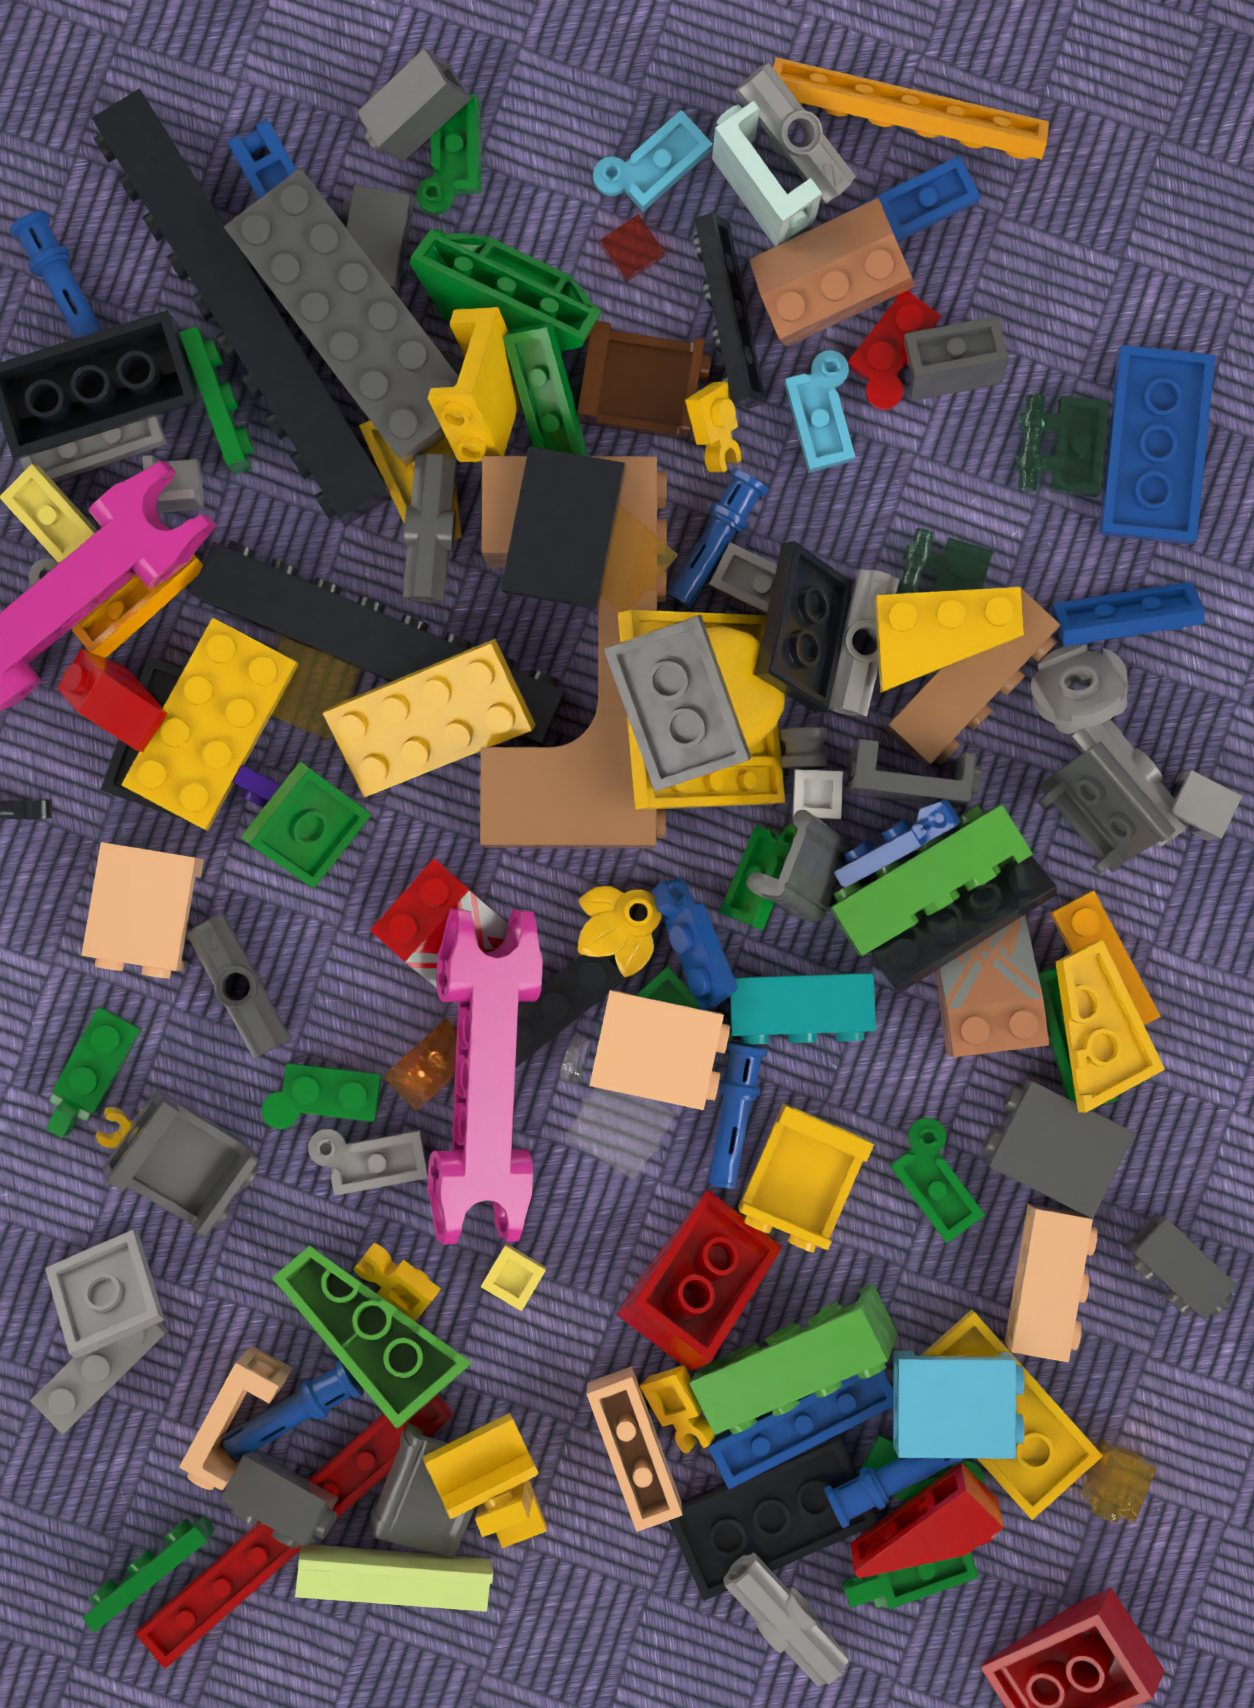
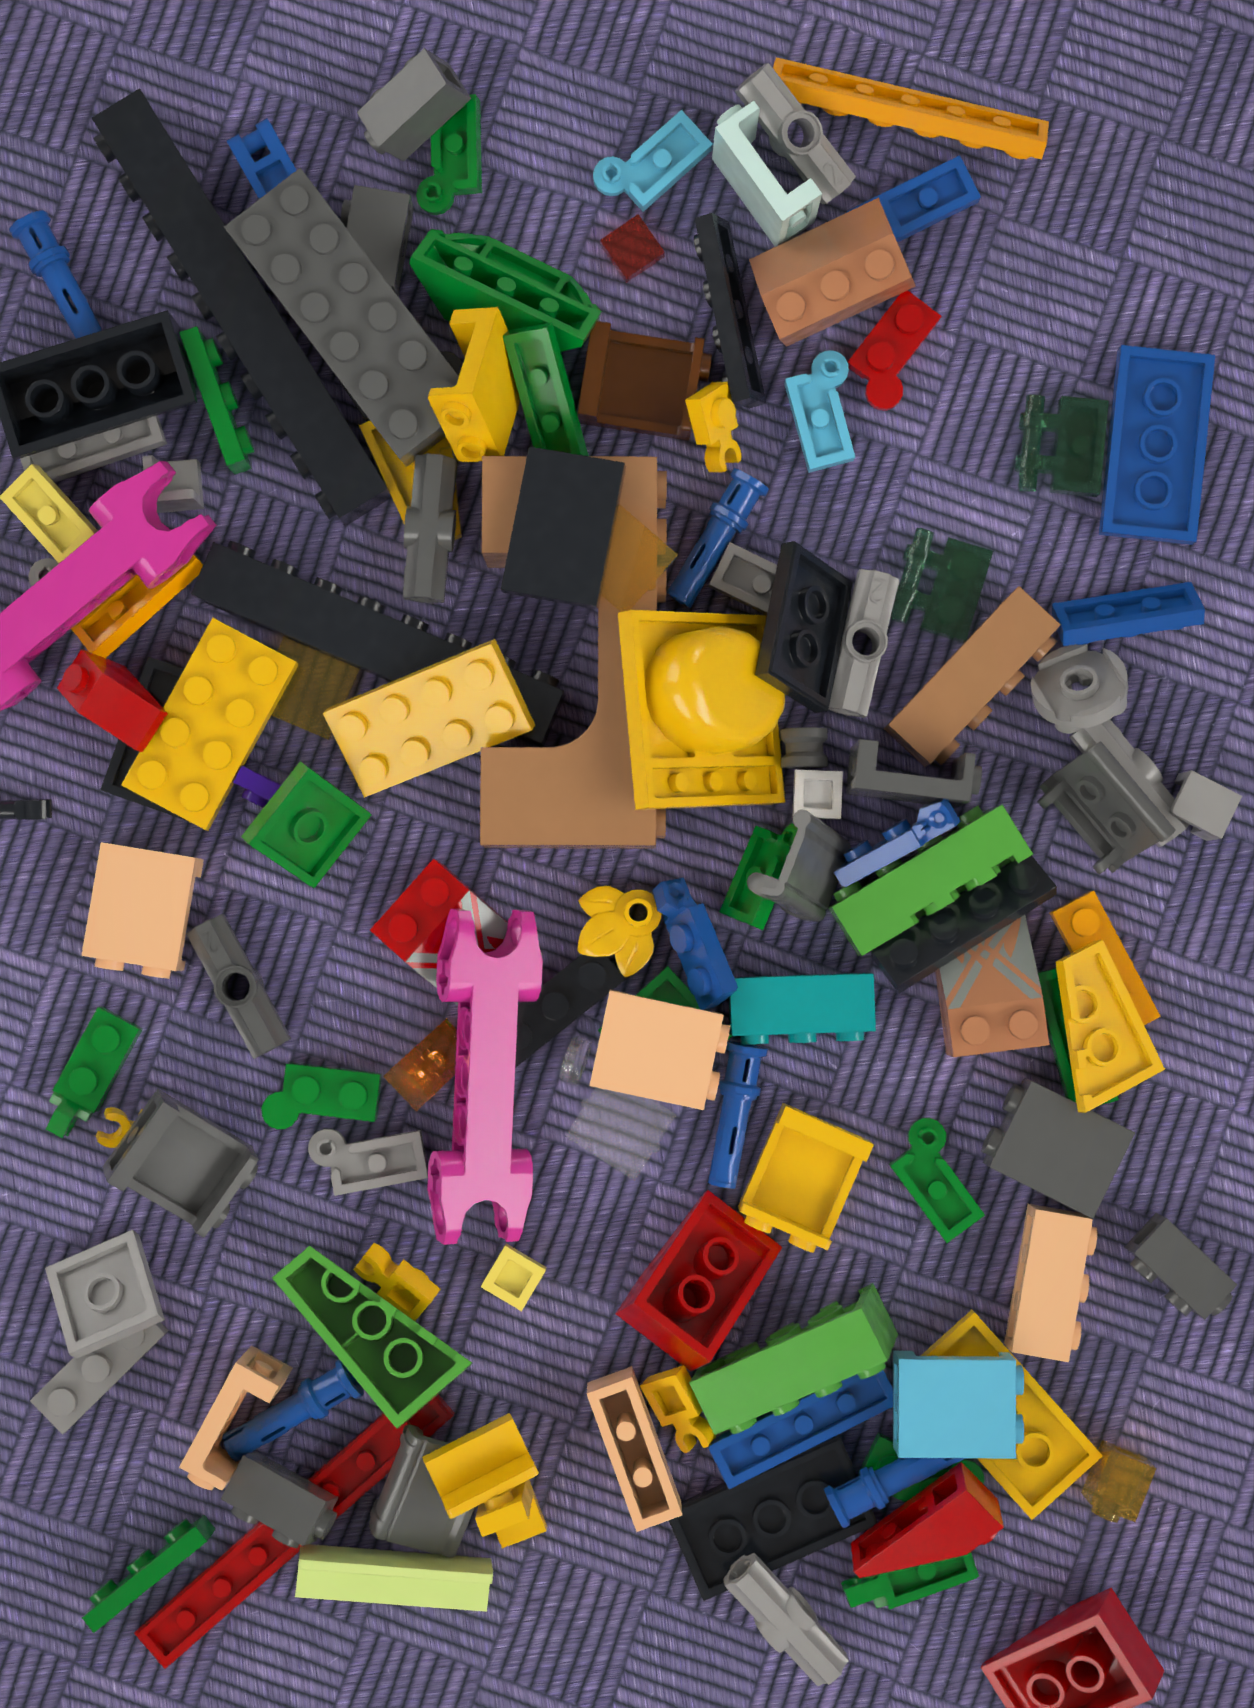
(677, 703): flat silver plate -> none
(940, 628): yellow wing -> none
(956, 358): dark grey panel -> none

